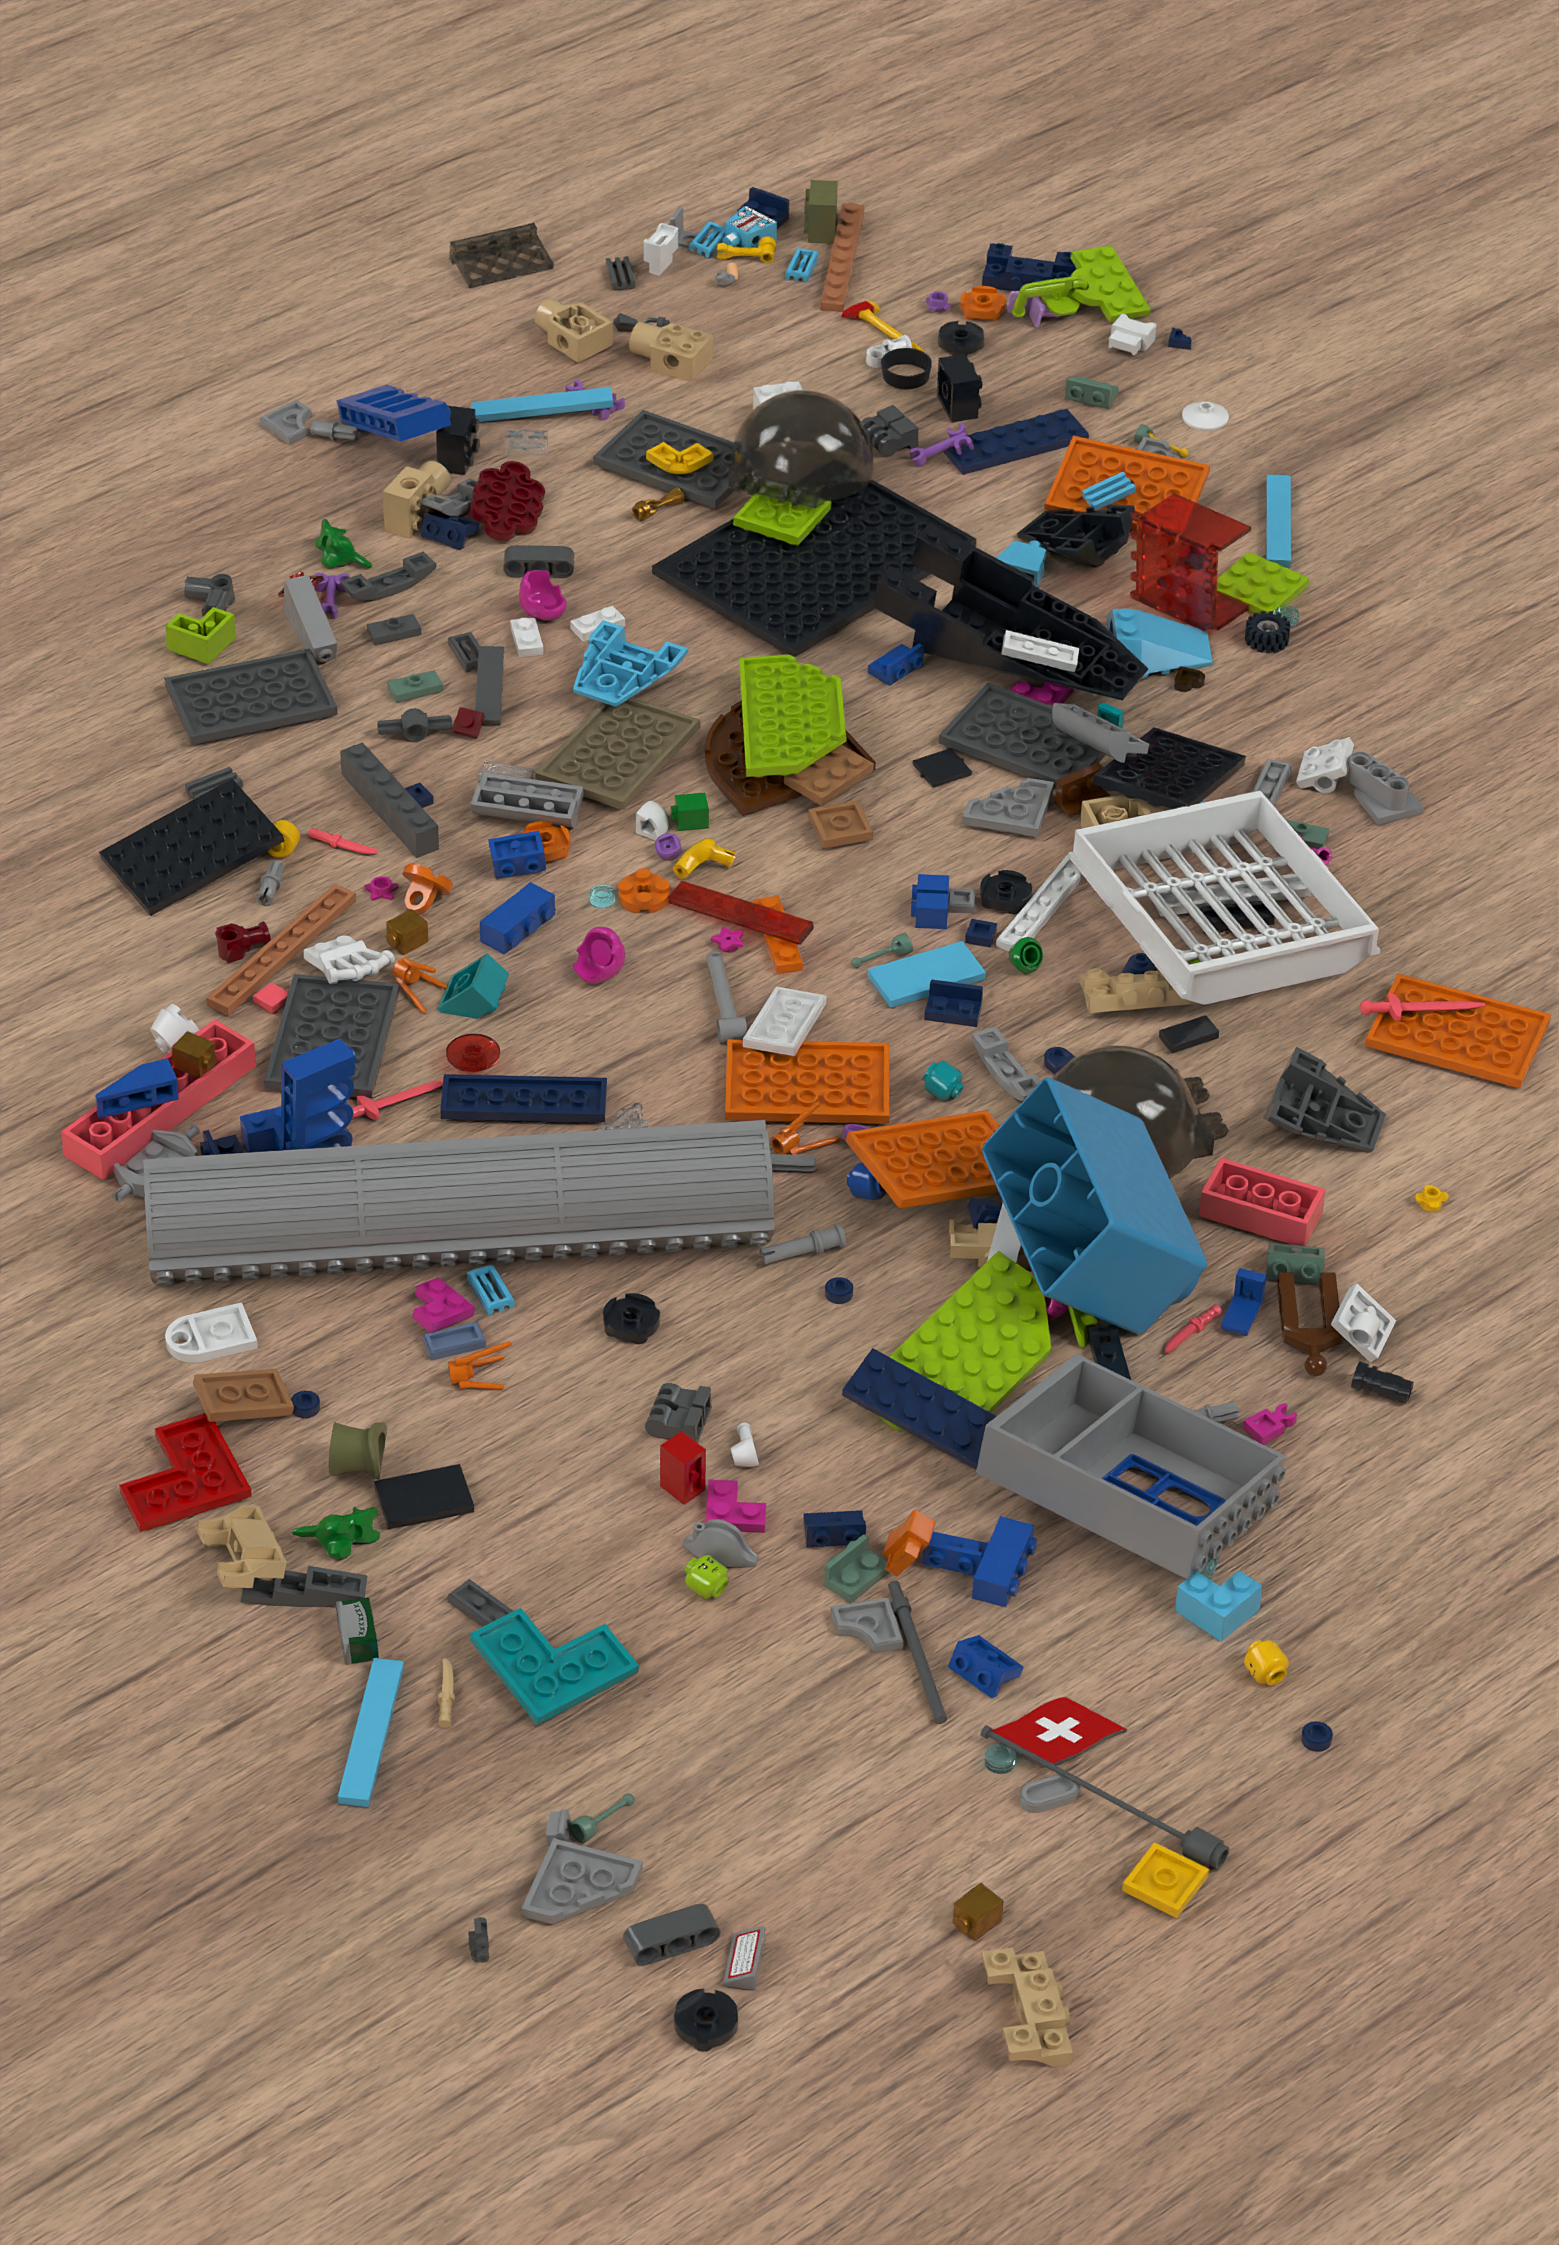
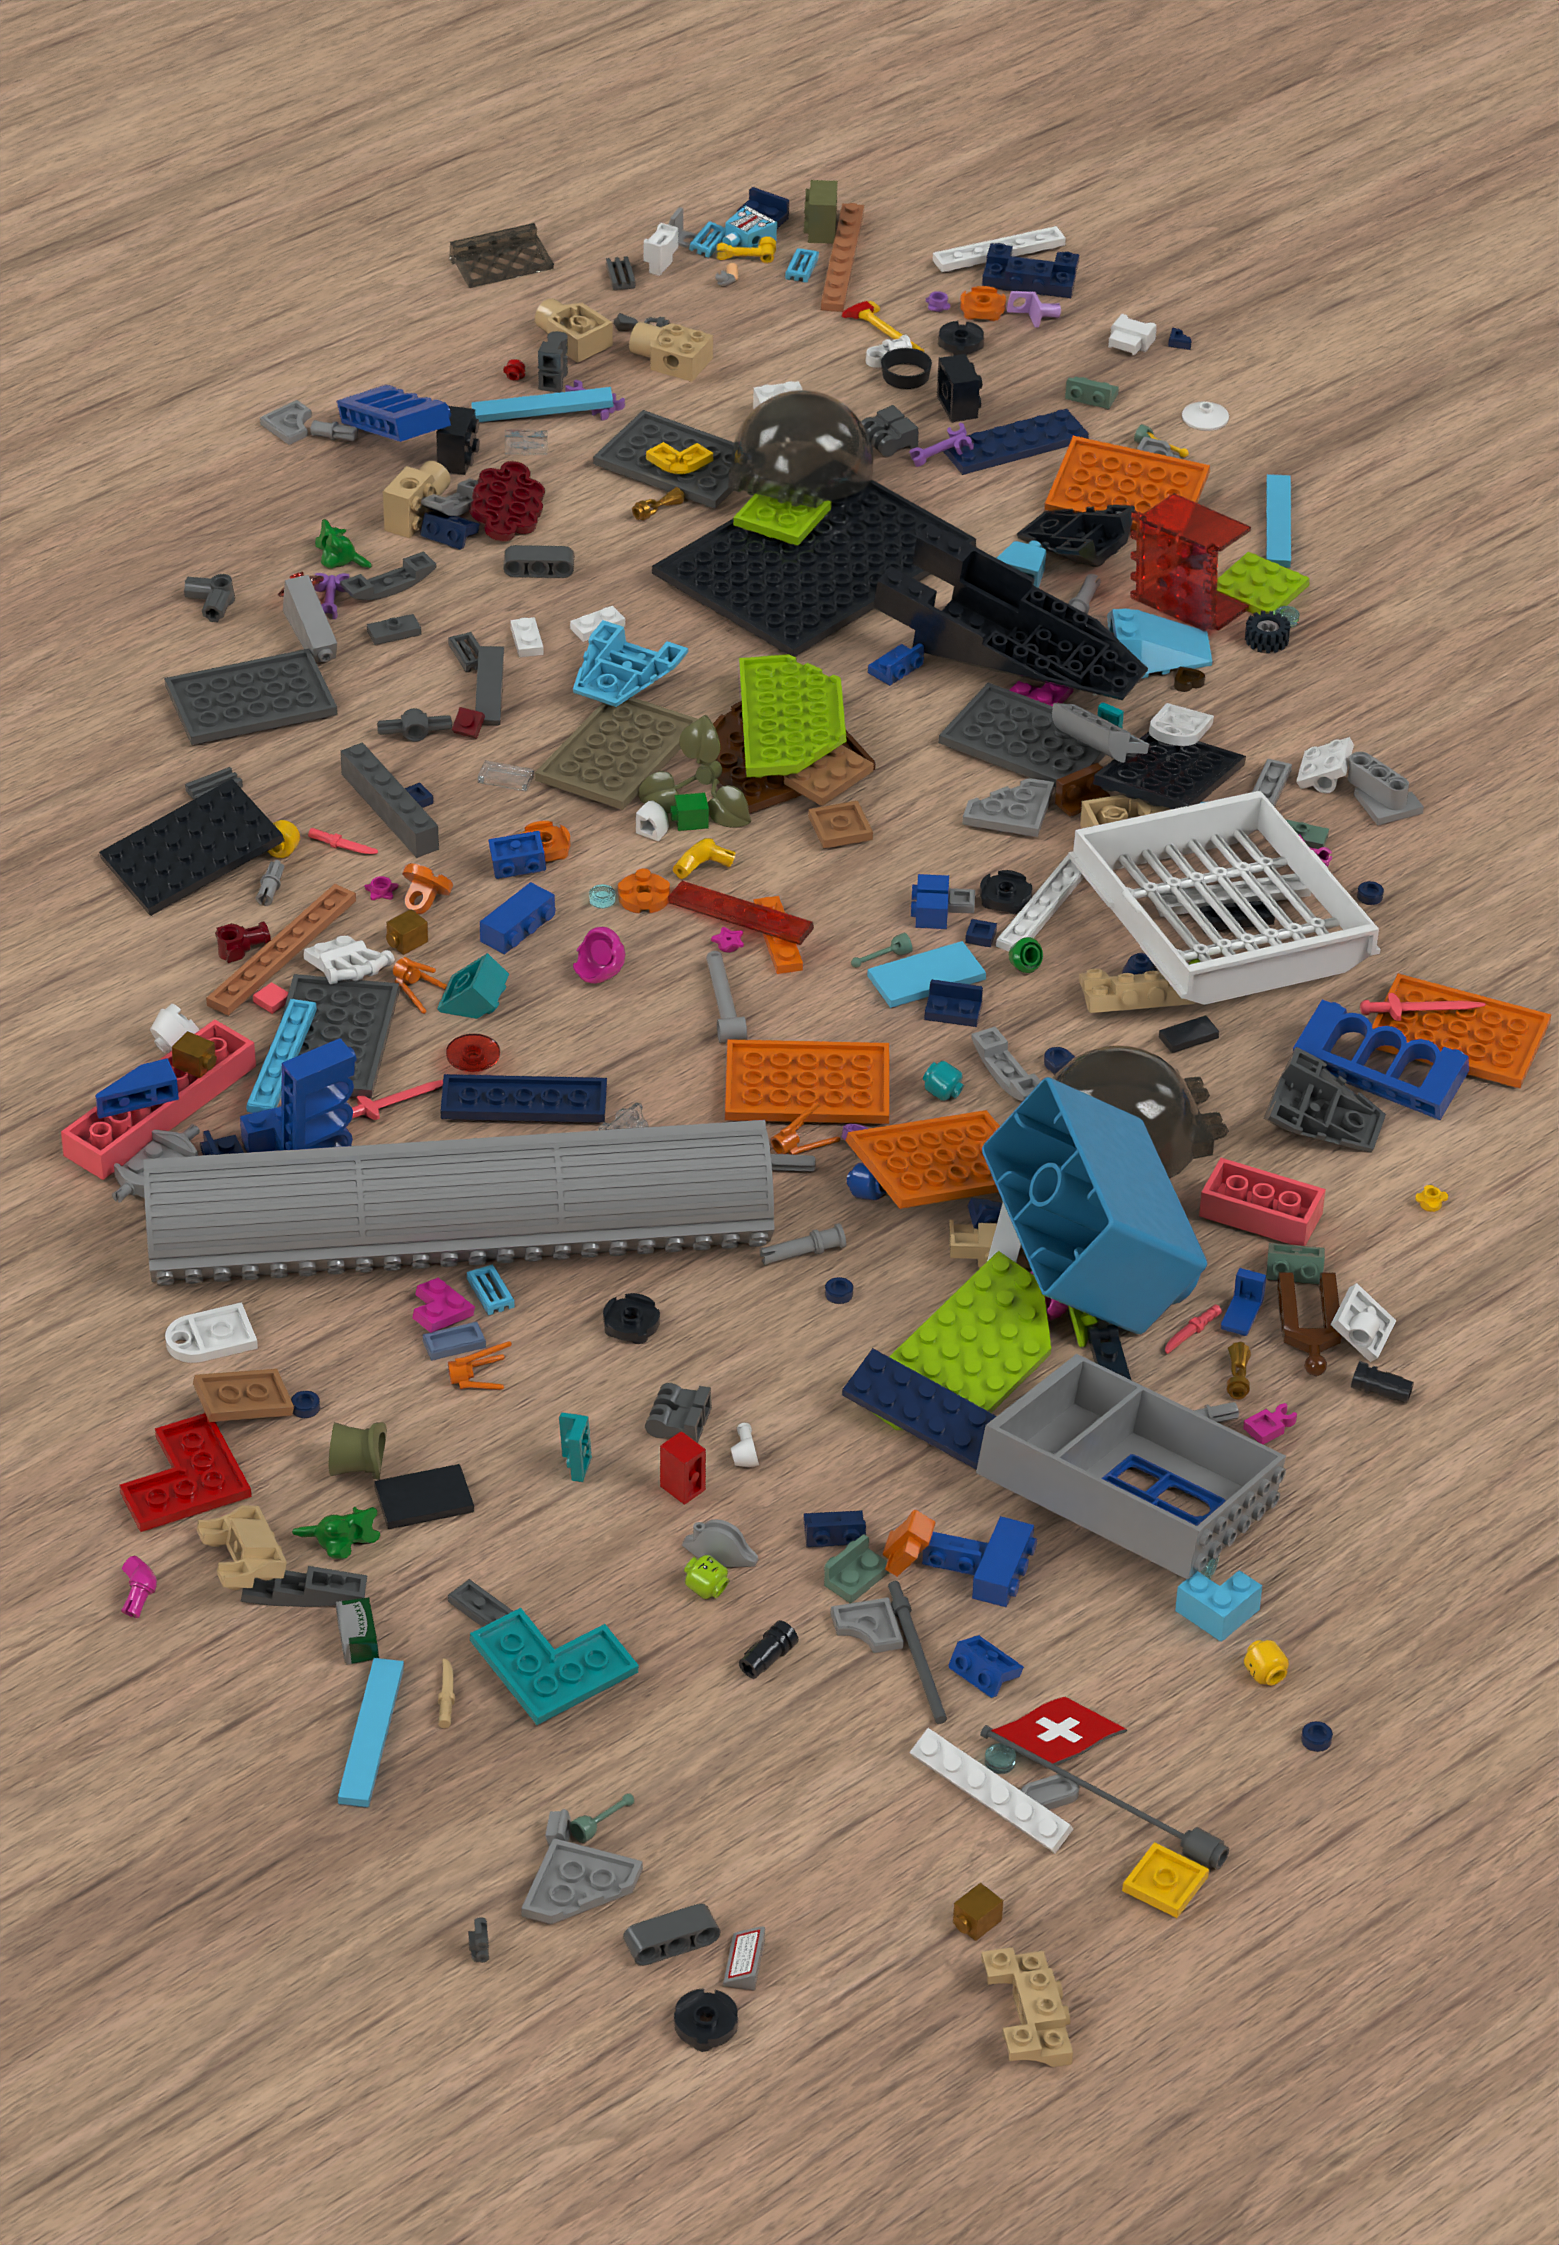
(142, 1583): none -> dark pink arm
(201, 638): lime brick -> none
(285, 1046): none -> medium azure tile
(415, 686): sand green plate -> none
(515, 369): none -> red plate
(527, 800): light grey brick -> none
(540, 597): dark pink piece -> none
(553, 362): none -> dark grey legs
(575, 1443): none -> teal bracket
(668, 846): medium lavender tile -> none
(700, 742): none -> olive plant
(723, 1505): dark pink plate -> none
(765, 1652): none -> black axle
(784, 1021): white tile -> none
(942, 767): black piece -> none
(977, 253): none -> white plate
(991, 1790): none -> white plate
(1040, 651): white plate -> none
(1086, 593): none -> light grey pin
(1096, 282): lime plate -> none
(1106, 489): medium azure tile -> none
(1179, 725): none -> white tile
(1238, 1385): none -> pearl gold piece
(1370, 893): none -> dark blue tile
(1438, 1088): none -> blue fence

